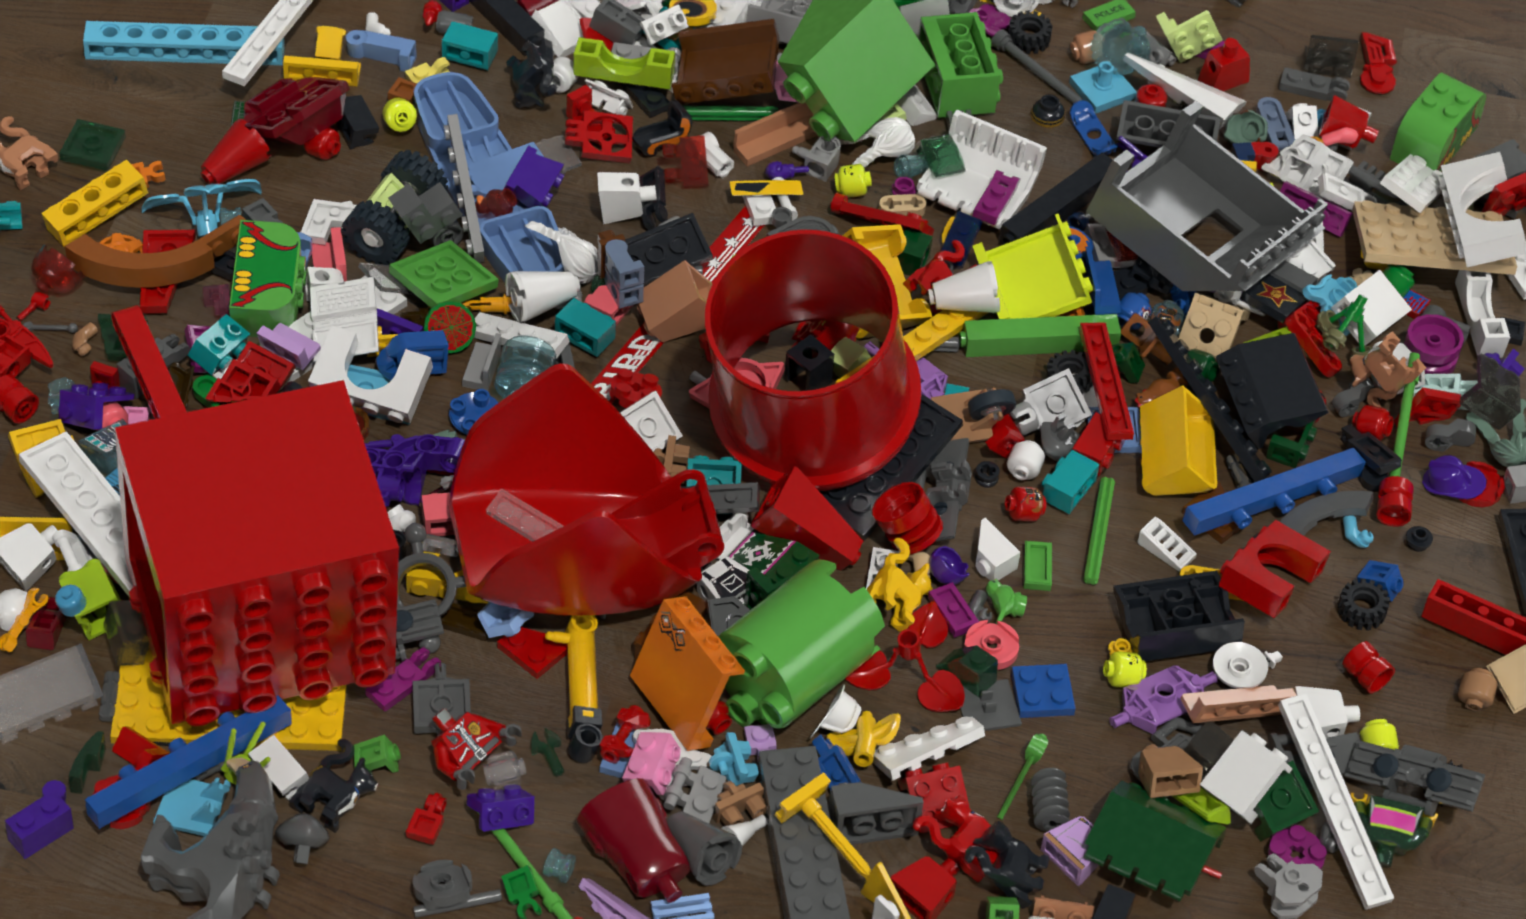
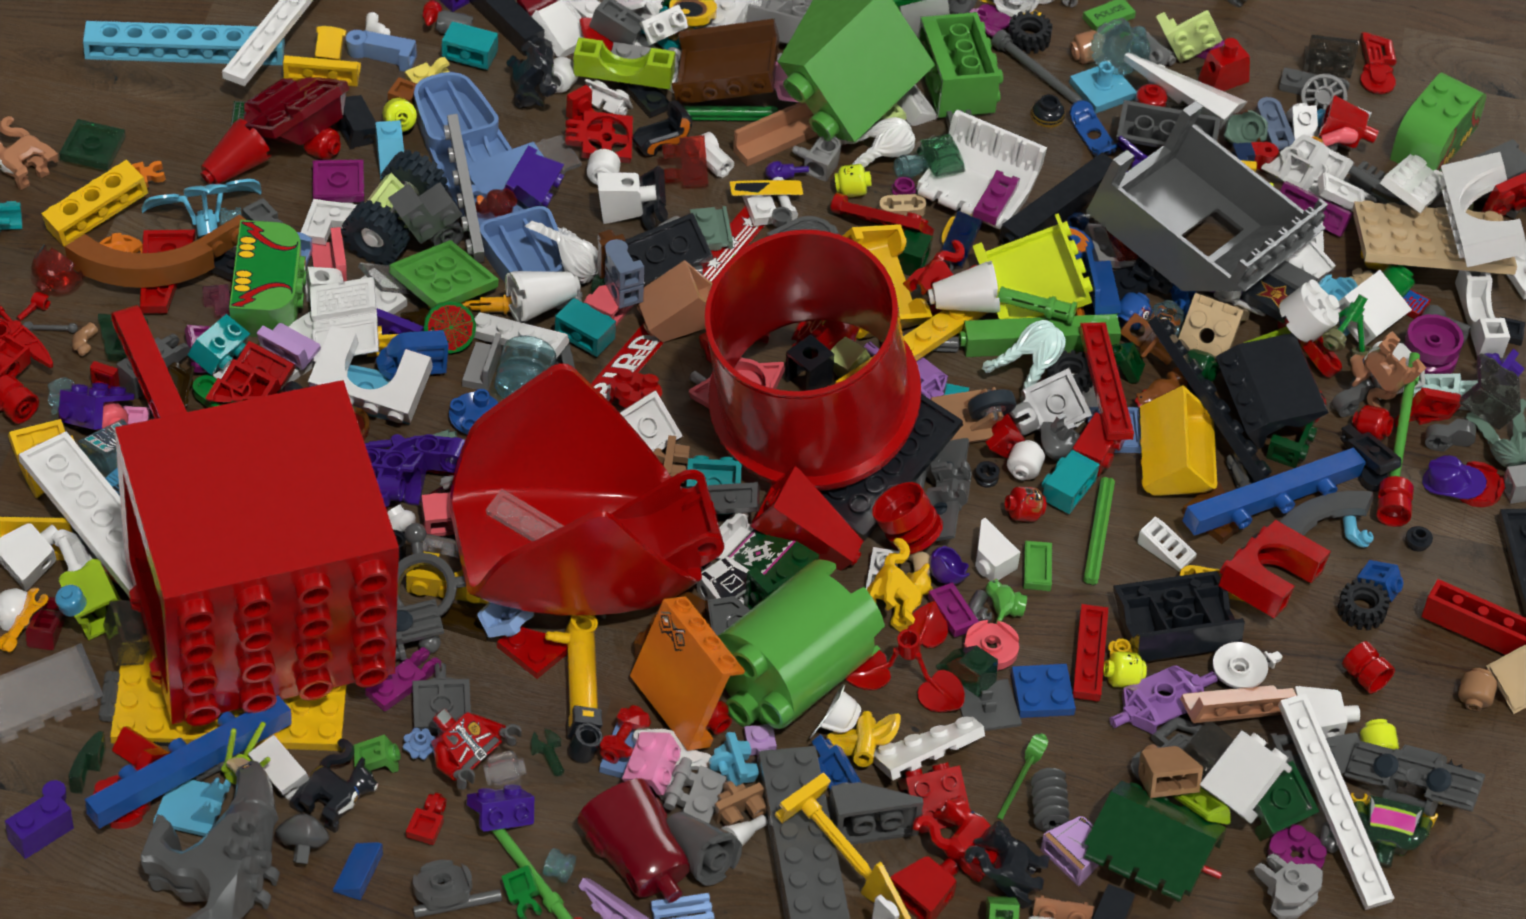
(338, 180): none -> magenta plate
(359, 869): none -> blue slope
(388, 142): none -> medium azure slope
(419, 743): none -> medium blue plant
(602, 161): none -> white head
(714, 227): none -> sand green plate
(1039, 339): none -> light aqua hair
(1050, 307): none -> bright green pin
(1090, 652): none -> red plate
(1310, 311): none -> white brick
(1323, 94): none -> light grey wheel

